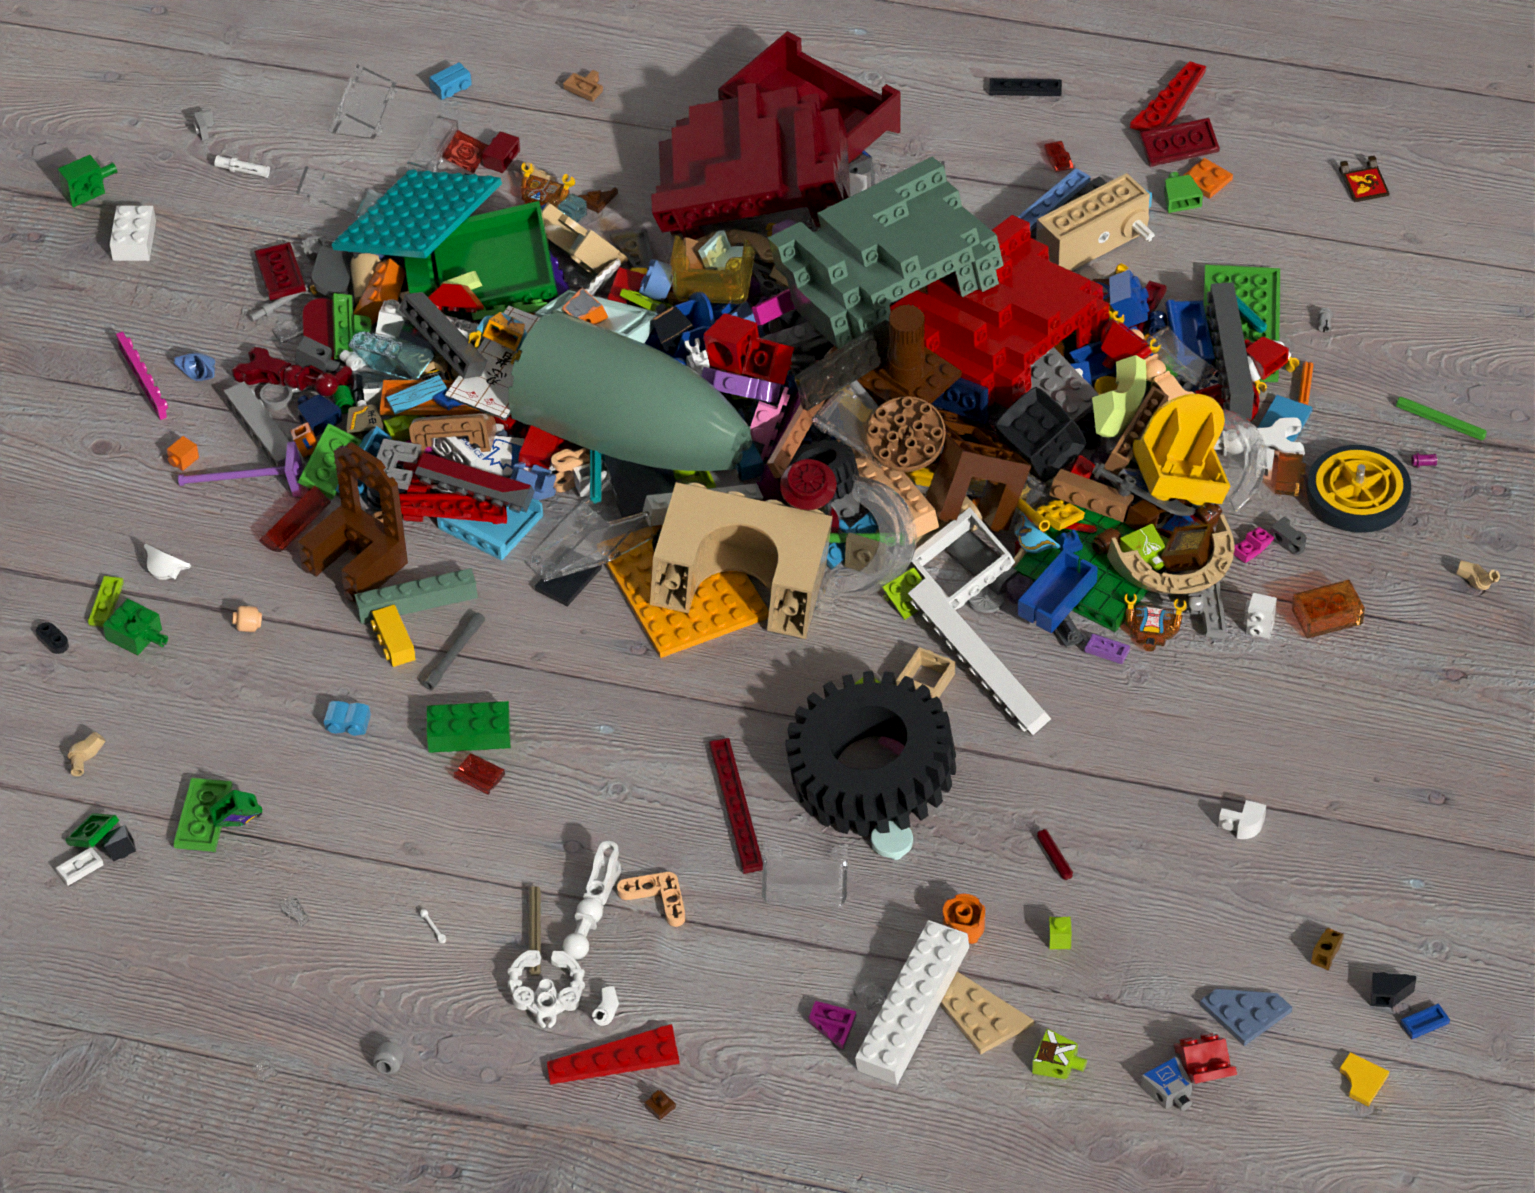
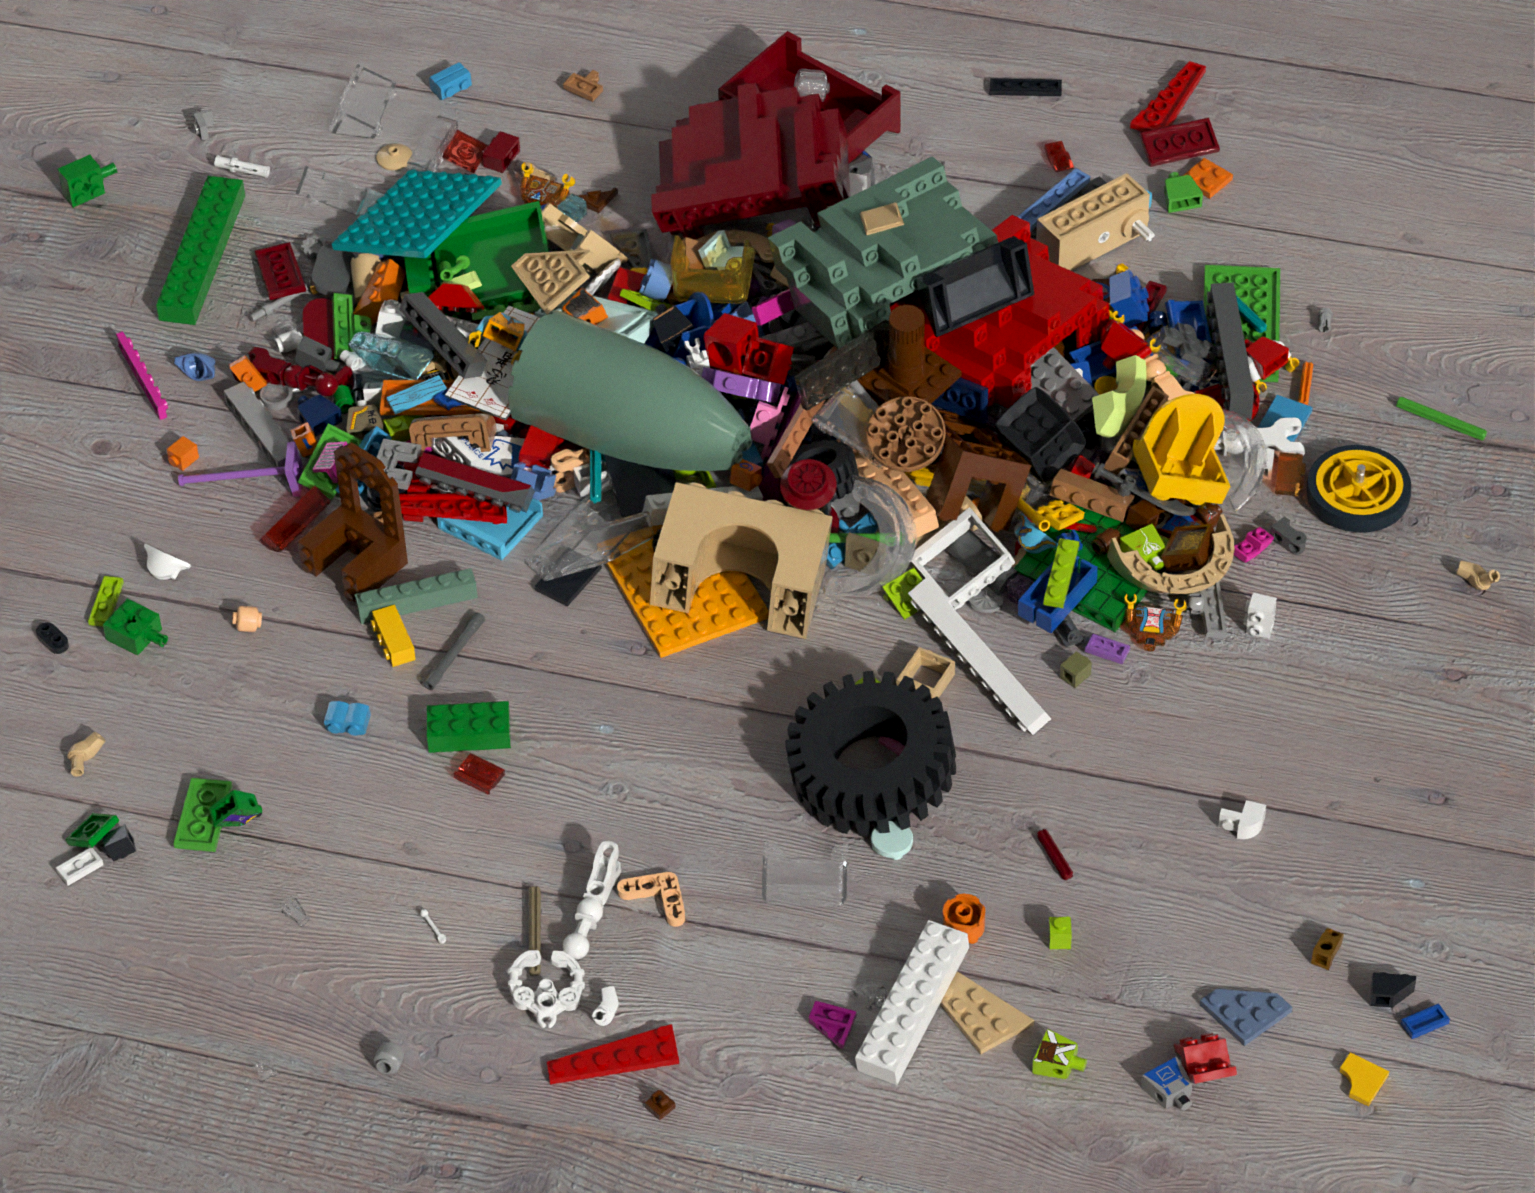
(132, 233): white brick -> none
(200, 250): none -> green brick
(248, 373): none -> orange plate
(288, 341): none -> white brick
(326, 461): none -> dark pink panel
(393, 156): none -> tan dish
(446, 271): none -> bright green plant
(552, 275): none -> tan wing
(736, 805): dark red tile -> none
(746, 475): none -> orange brick
(811, 82): none -> clear head
(881, 218): none -> tan piece
(976, 285): none -> black slope
(1061, 573): none -> lime plate
(1075, 669): none -> olive brick
(1190, 347): none -> dark grey plate
(1328, 608): clear orange brick -> none
(1364, 183): flag -> none
(1423, 460): magenta pin -> none

